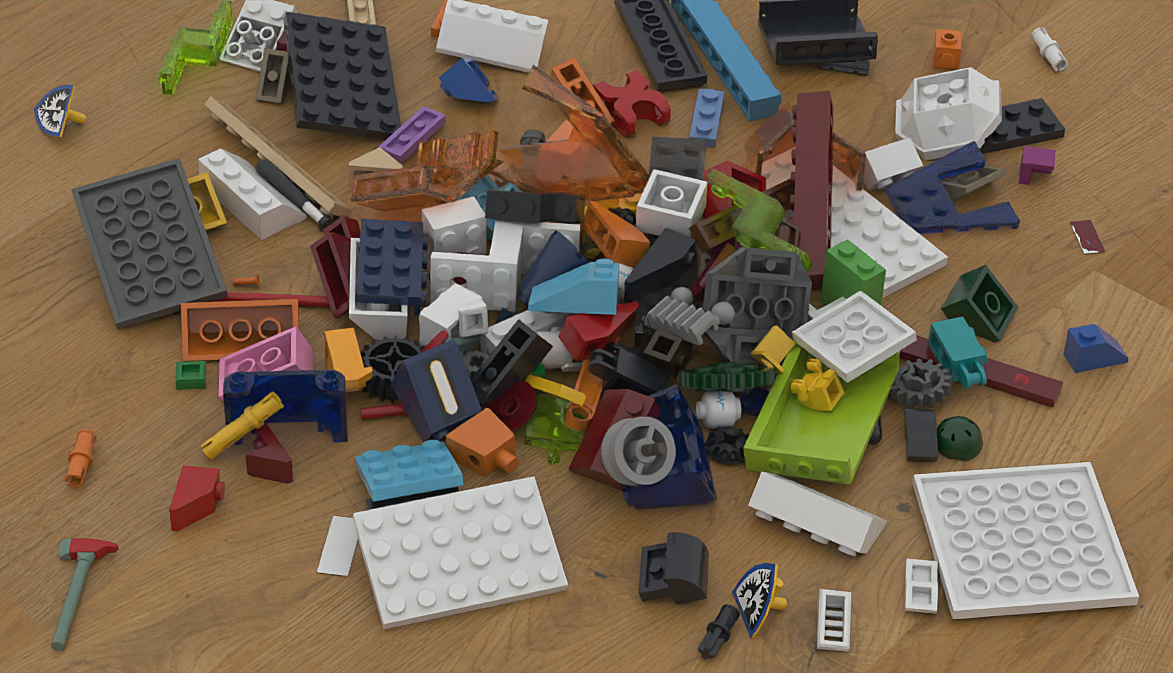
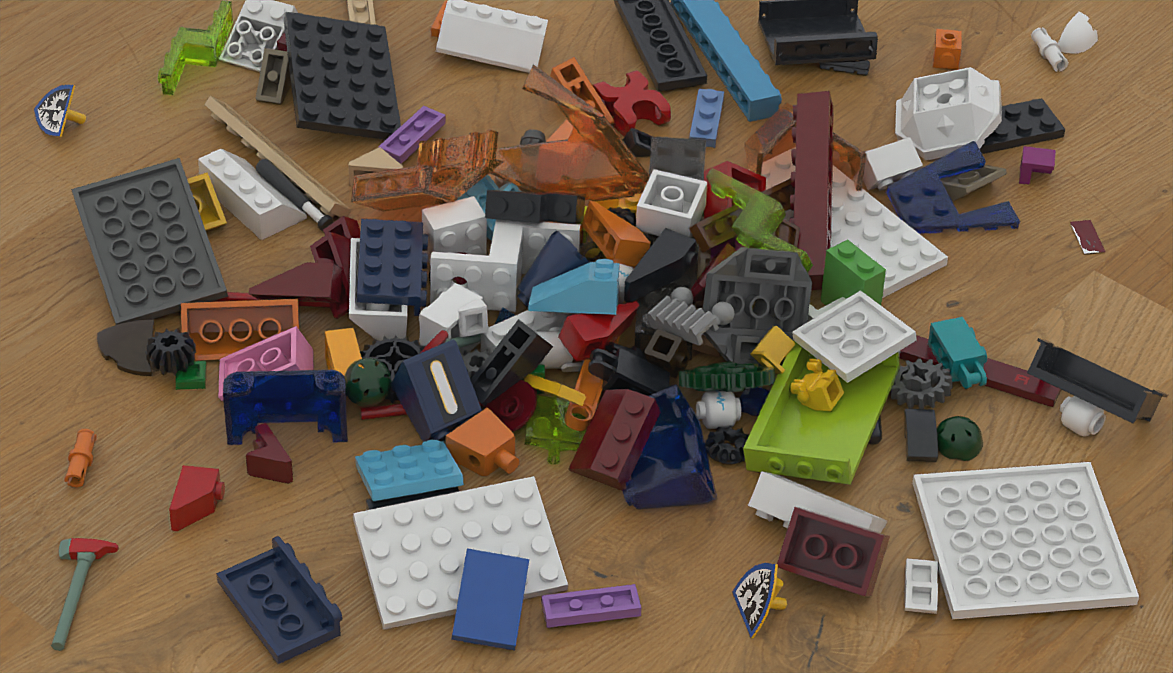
(127, 345): none -> dark brown brick
(170, 351): none -> black gear
(248, 280): orange piece -> none
(251, 418): yellow pin -> none
(281, 602): none -> dark blue bracket
(305, 282): none -> dark red slope
(339, 547): white sticker -> none
(369, 379): none -> dark green helmet
(467, 82): blue slope -> none
(490, 599): none -> blue tile
(591, 605): none -> medium lavender plate
(638, 143): none -> black slope
(638, 451): light grey wheel -> none
(675, 569): black brick -> none
(718, 631): black axle -> none
(833, 551): none -> brick
(833, 599): white slope -> none
(981, 303): dark green slope -> none
(1077, 35): none -> white brick
(1082, 416): none -> white head
(1092, 348): blue slope -> none
(1094, 383): none -> black piece

